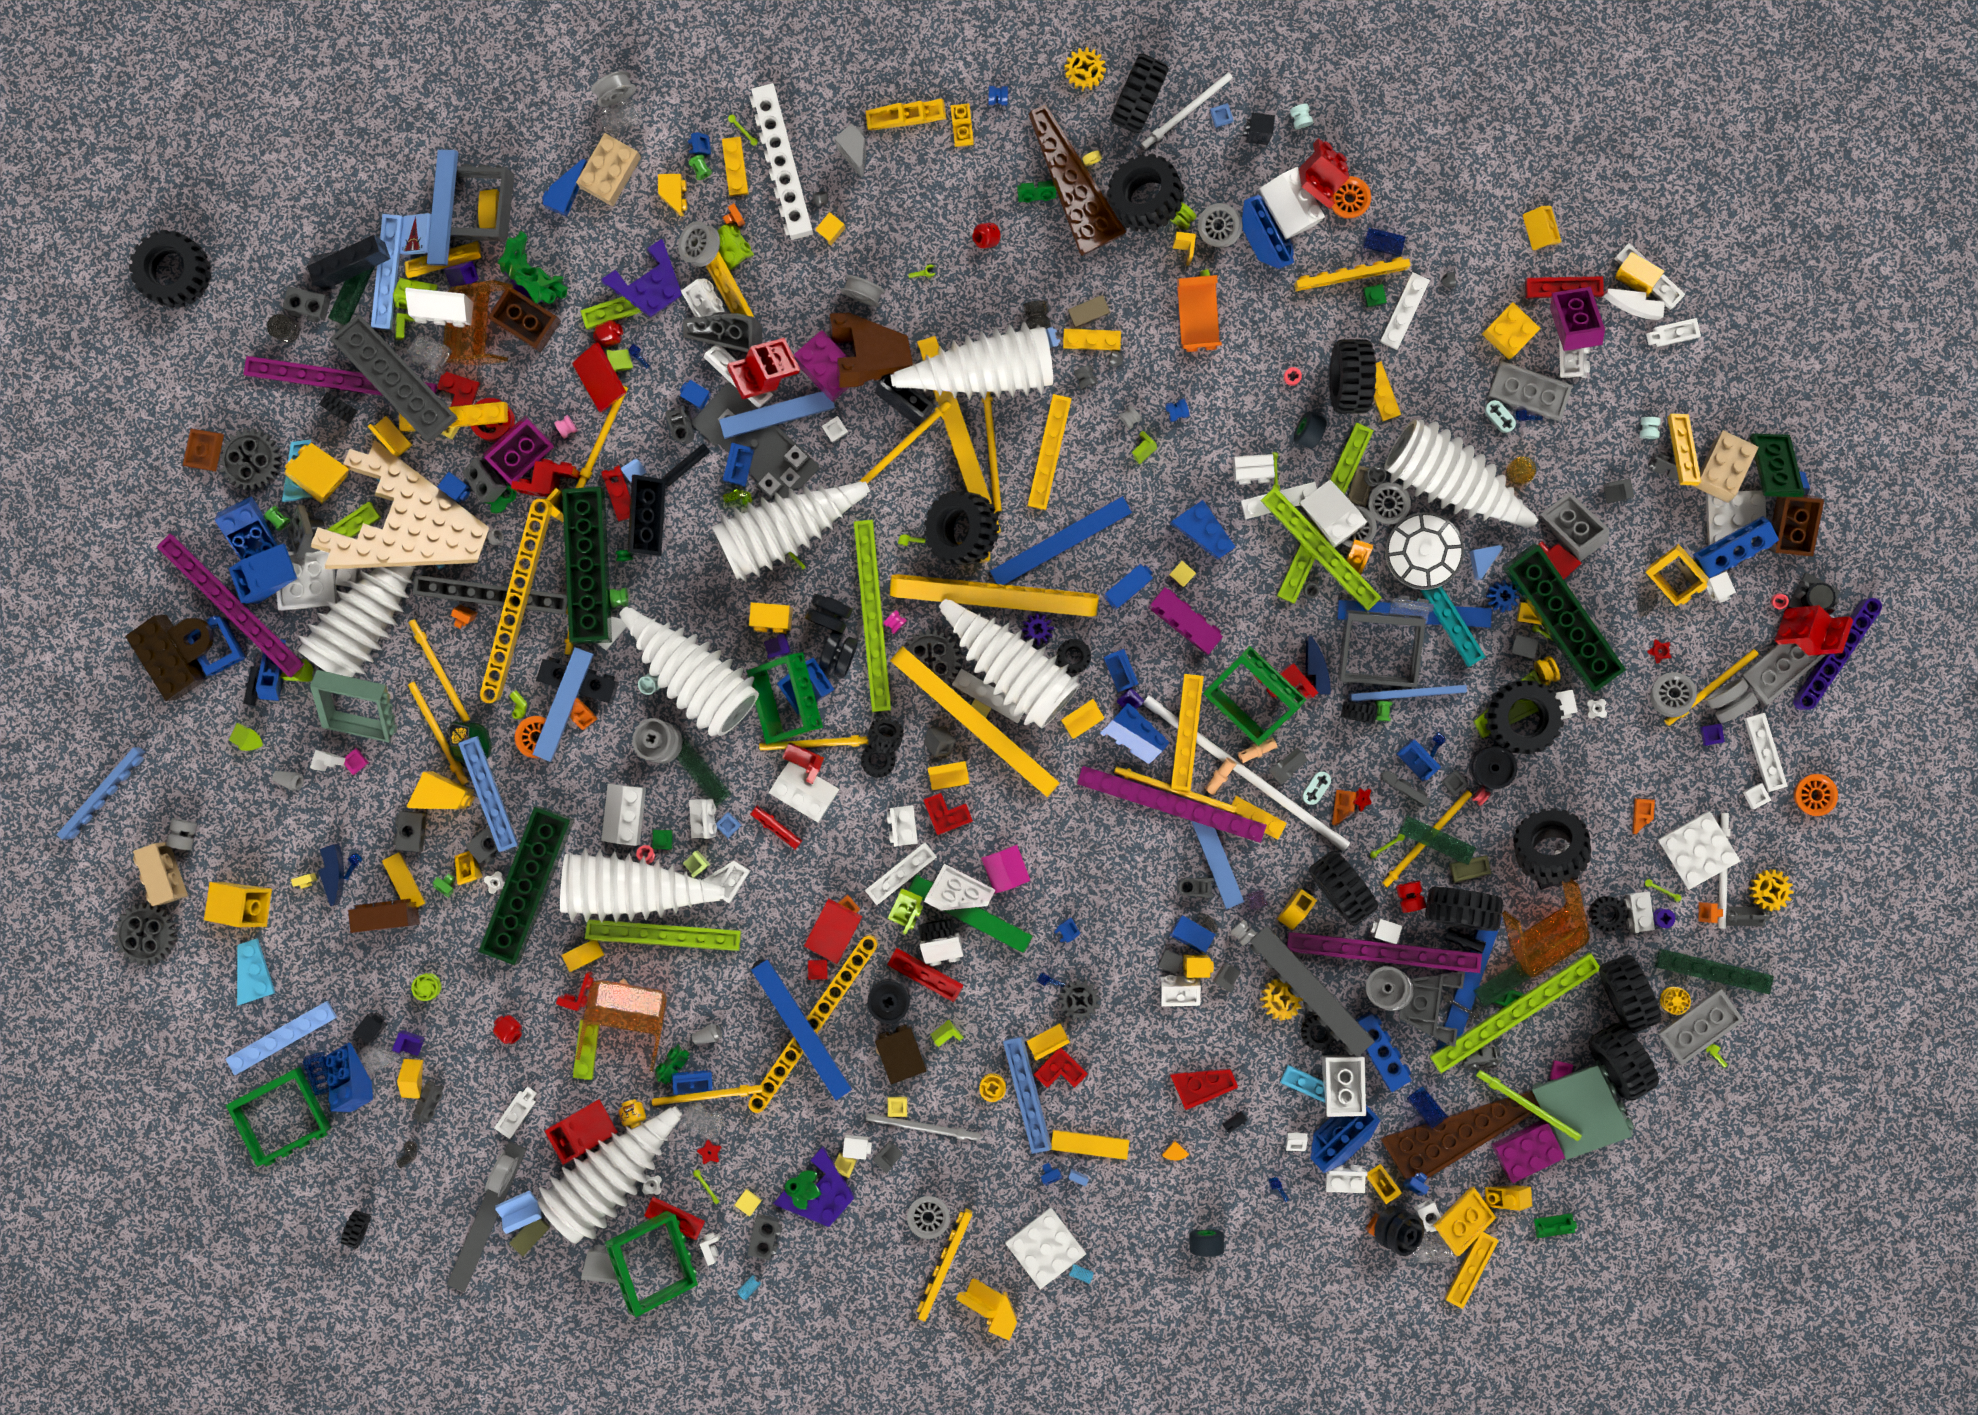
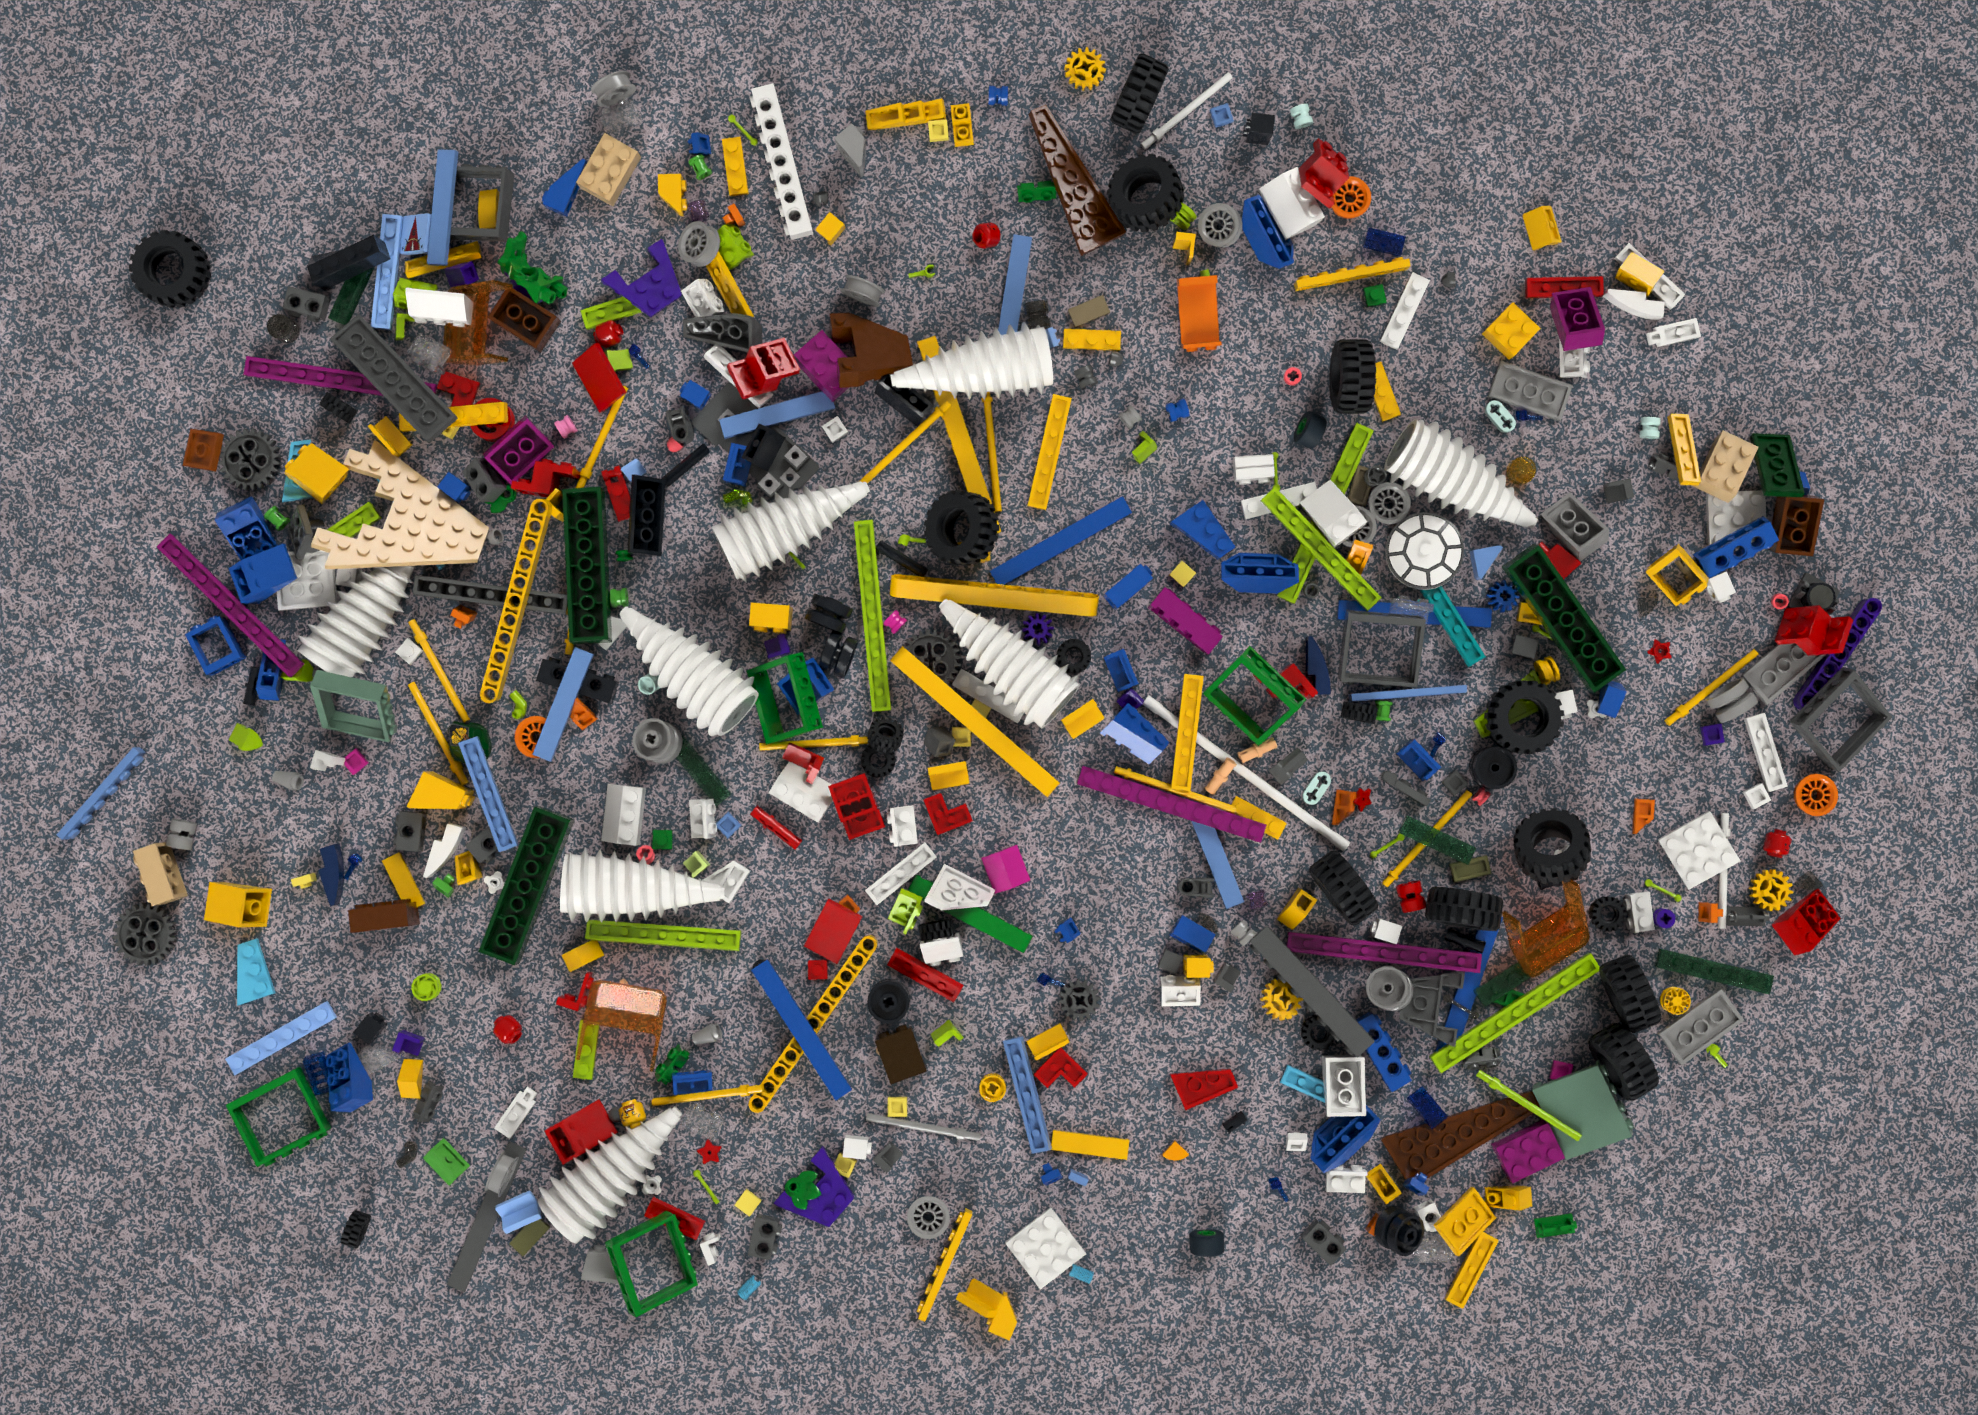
(168, 654): dark brown brick -> none
(409, 651): none -> white plate
(444, 849): none -> white slope
(446, 1161): none -> bright green panel
(614, 1114): none -> dark grey hinge
(673, 445): none -> coral hinge
(698, 210): none -> clear purple wheel
(763, 447): none -> black brick
(856, 806): none -> red bracket
(901, 559): none -> black axle
(938, 130): none -> light yellow plate
(962, 736): none -> light yellow tile
(1015, 283): none -> medium blue tile
(1092, 158): light yellow tile -> none
(1259, 573): none -> blue wedge
(1321, 1243): none -> dark grey brick
(1611, 699): none -> blue slope
(1676, 678): light grey wheel -> none
(1777, 843): none -> red head
(1806, 923): none -> red slope
(1808, 881): none -> clear smoke tile
(1823, 700): none -> dark grey window

